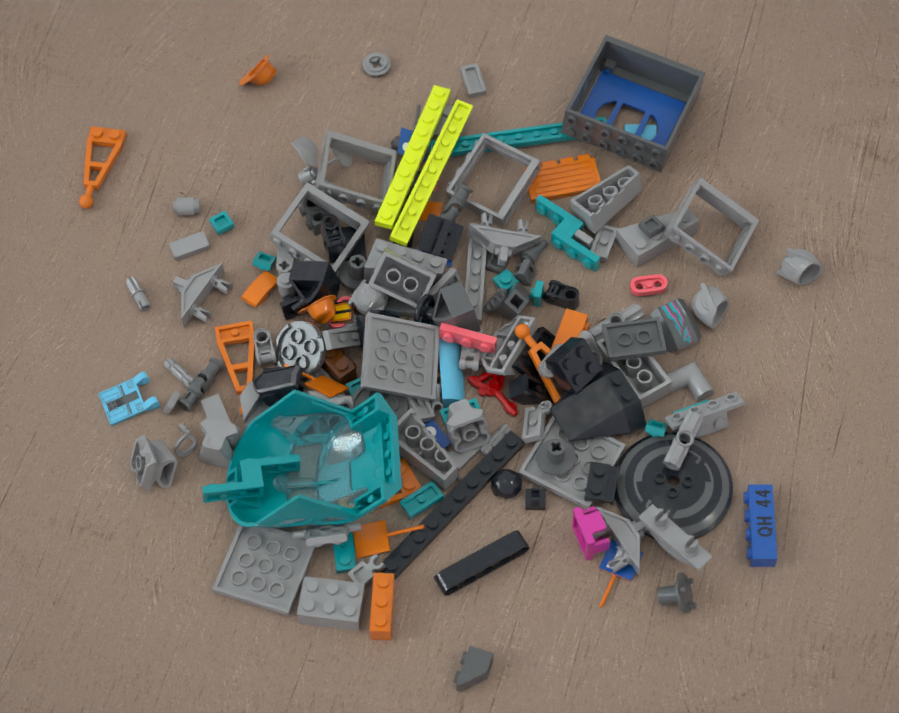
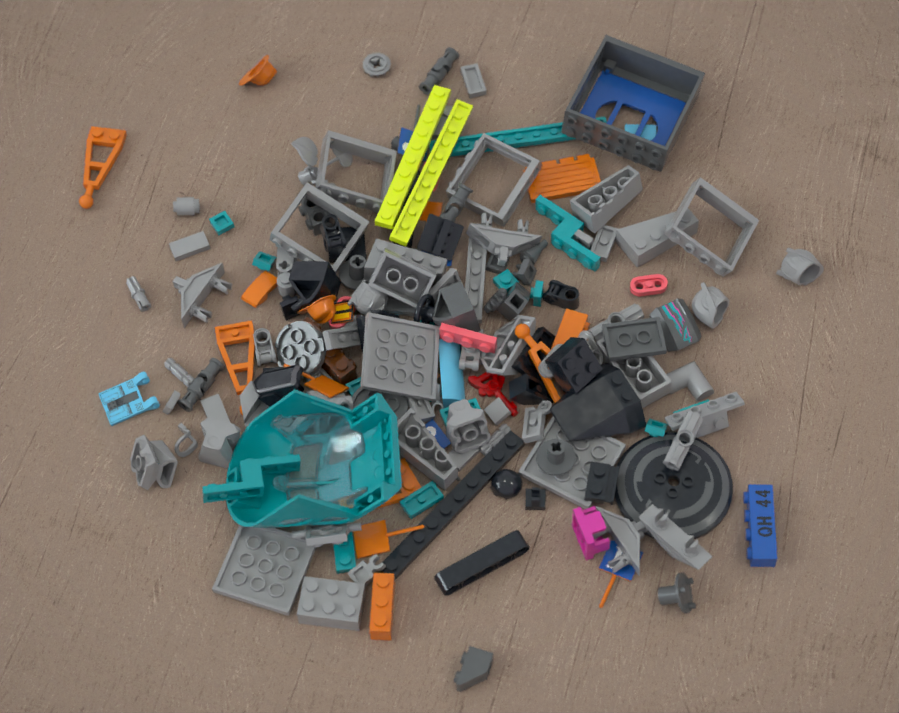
(439, 70): none -> dark grey piece
(497, 411): none -> light grey tile
(651, 226): dark grey tile -> none

